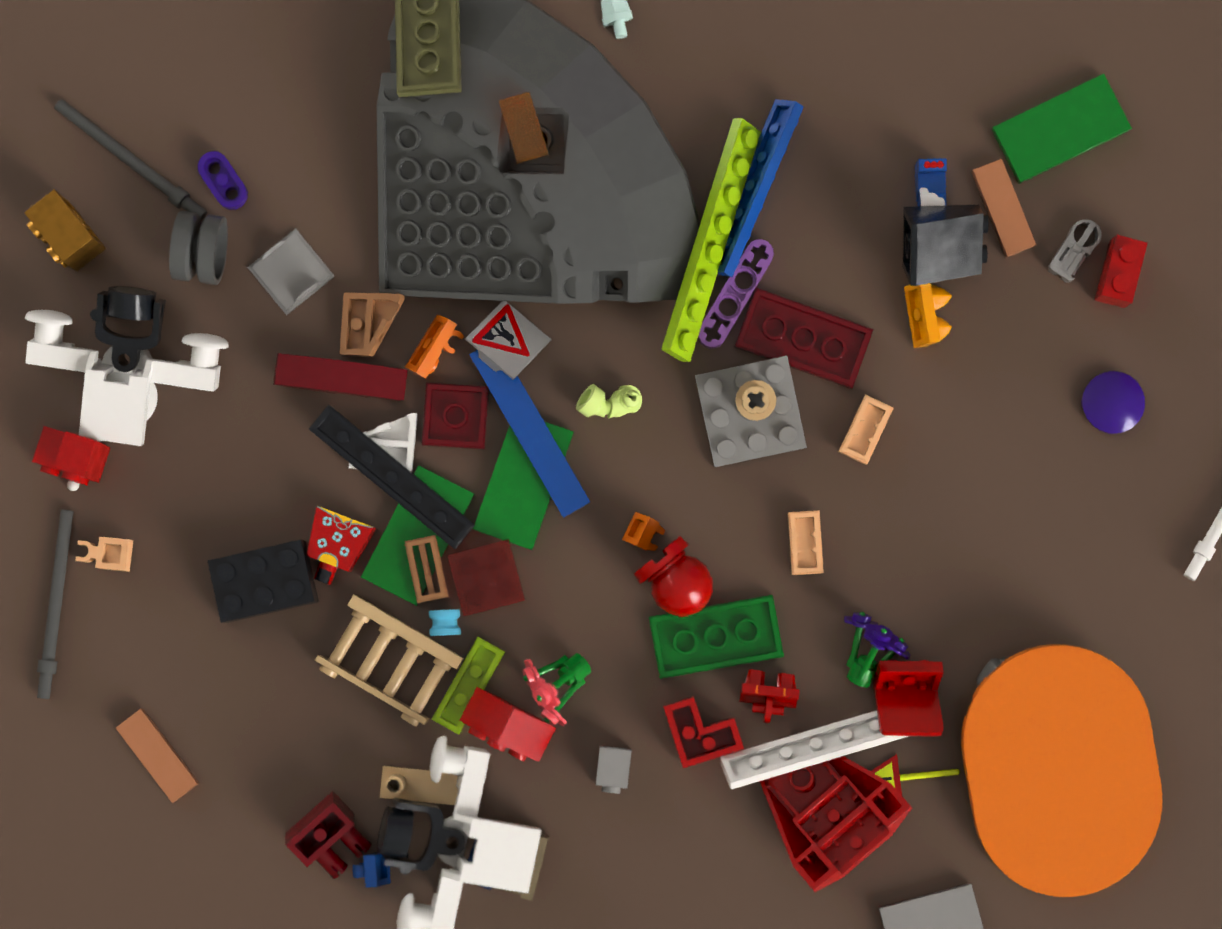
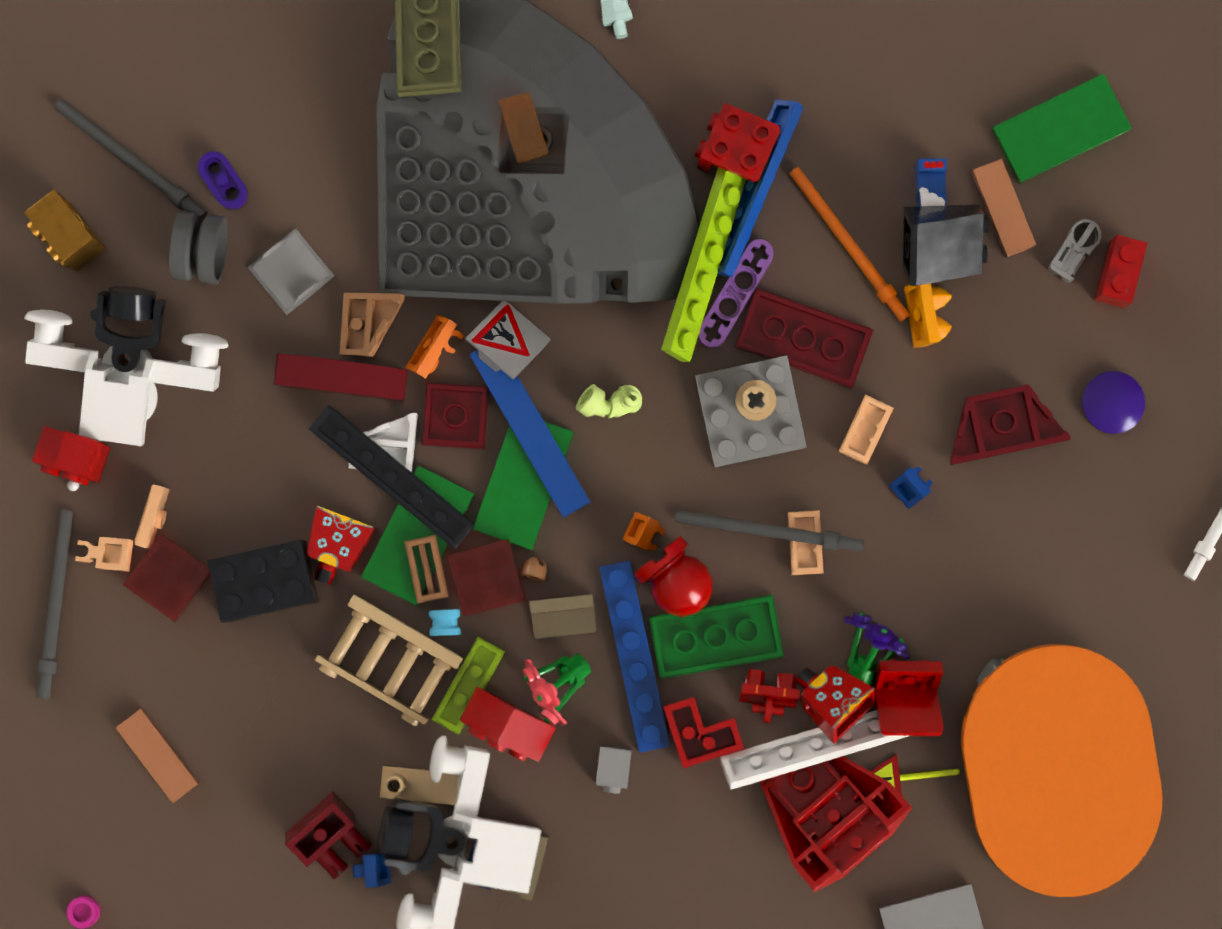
(83, 911): none -> dark pink tile
(153, 516): none -> light nougat plate
(167, 577): none -> clear red plate
(534, 569): none -> medium nougat hinge
(563, 616): none -> dark tan panel
(634, 656): none -> blue plate
(737, 143): none -> red bracket
(830, 539): none -> dark grey bar
(834, 700): none -> red torso
(886, 292): none -> orange bar
(910, 487): none -> blue tile
(1004, 424): none -> dark red wing

